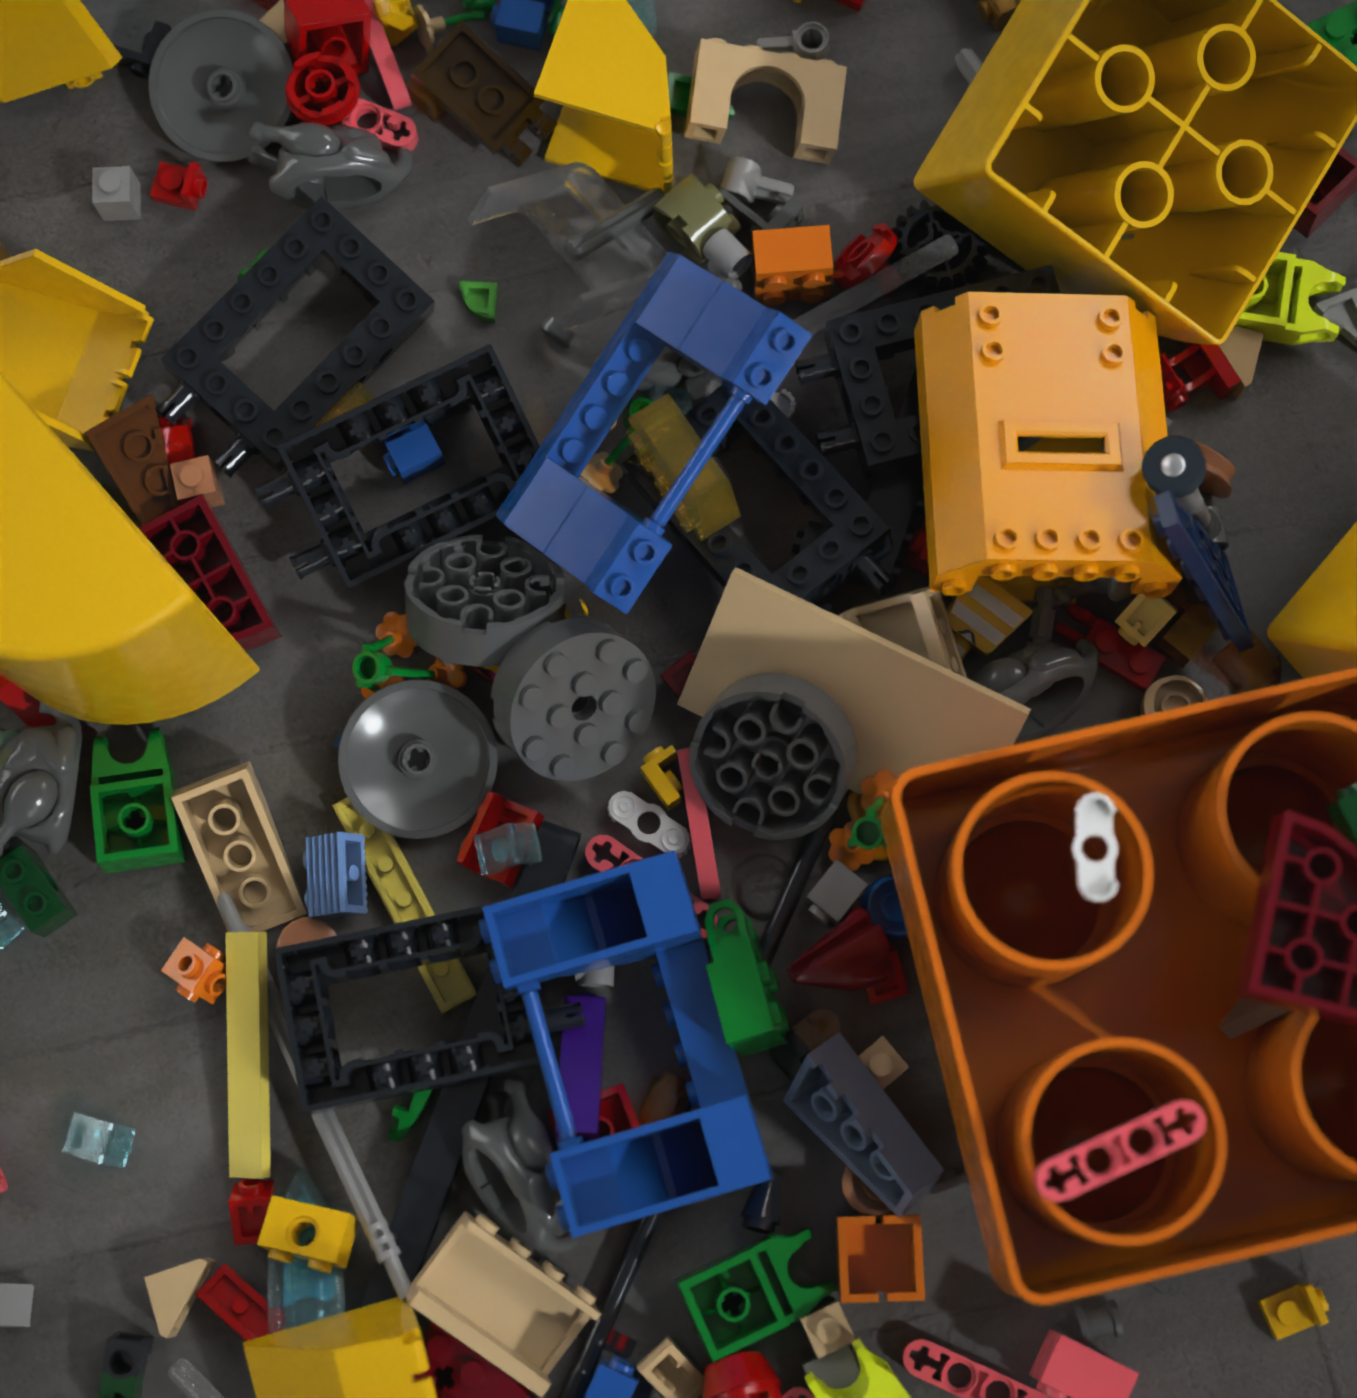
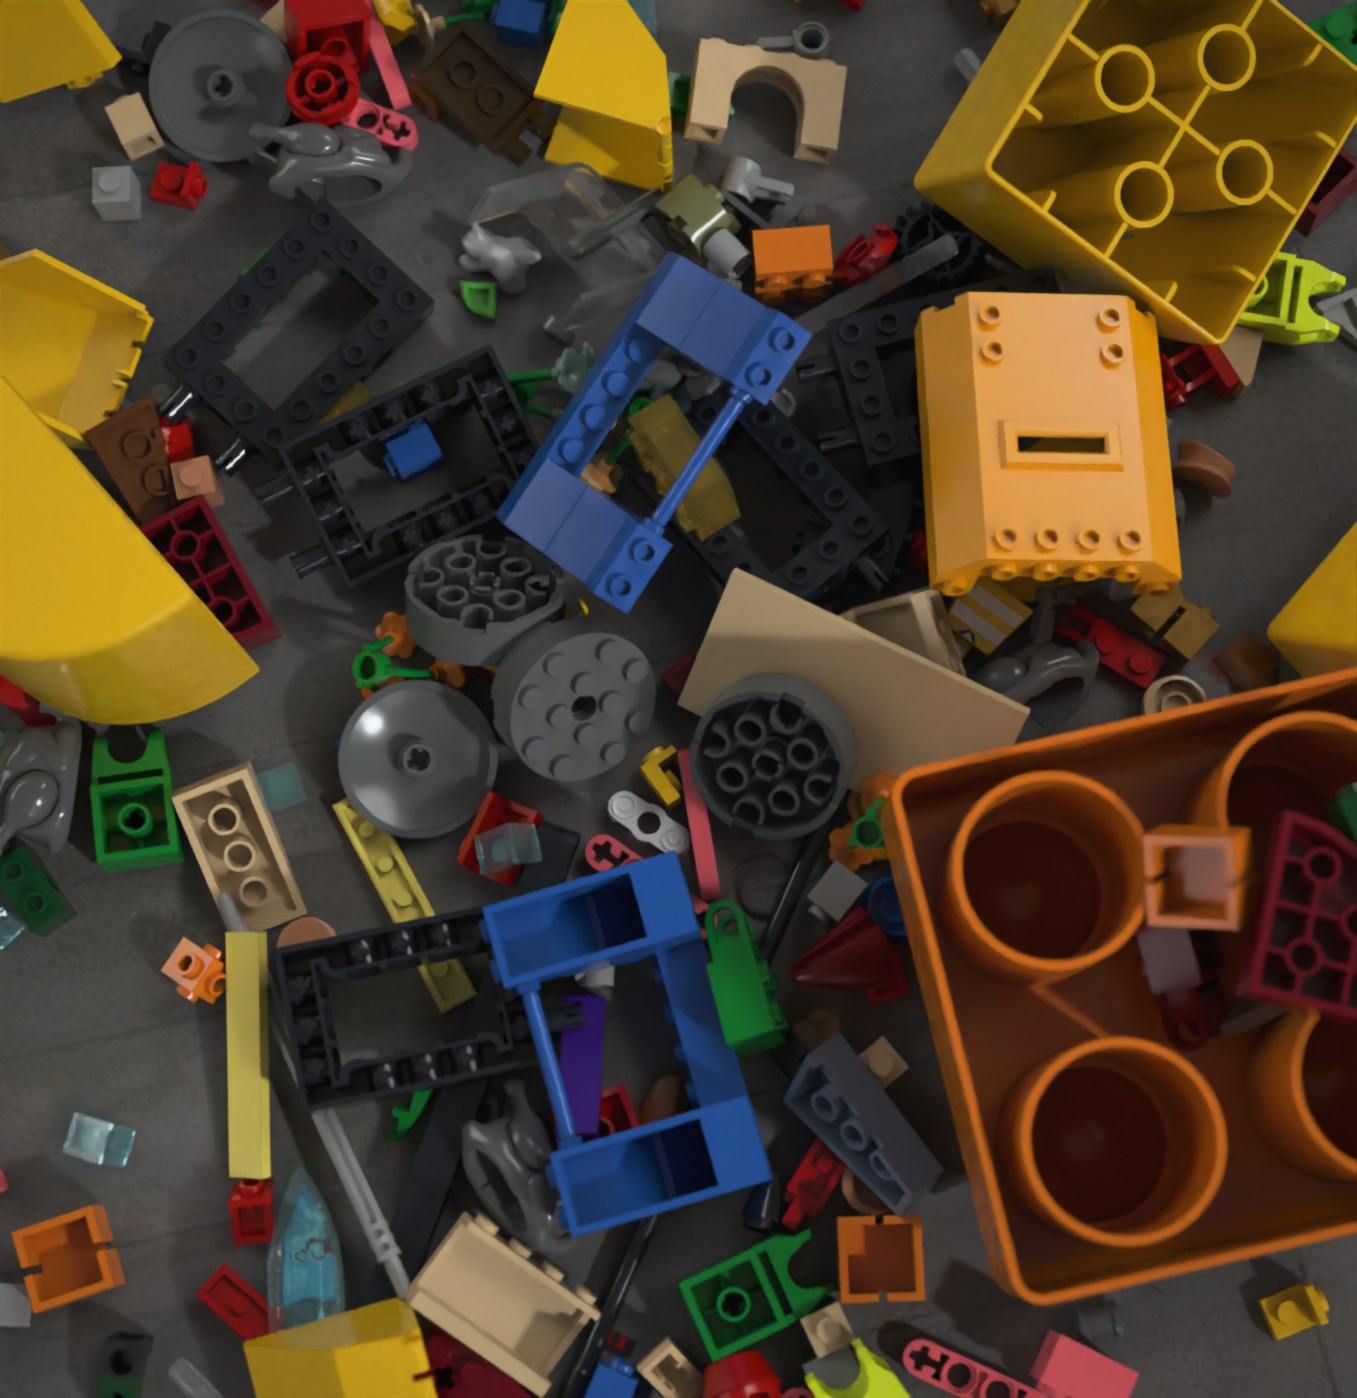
(71, 1256): none -> orange piece
(134, 125): none -> tan brick
(174, 1293): tan slope -> none
(282, 787): none -> clear light blue plate
(287, 1221): yellow brick -> none
(335, 875): medium blue brick -> none
(503, 257): none -> light grey animal
(568, 373): none -> plant
(812, 1184): none -> red hinge
(1094, 818): white piece -> none
(1117, 1146): coral beam -> none
(1144, 619): light yellow bracket -> none
(1180, 466): black piece -> none
(1184, 978): none -> dark red brick
(1204, 878): none -> orange piece
(1205, 566): dark blue wing -> none

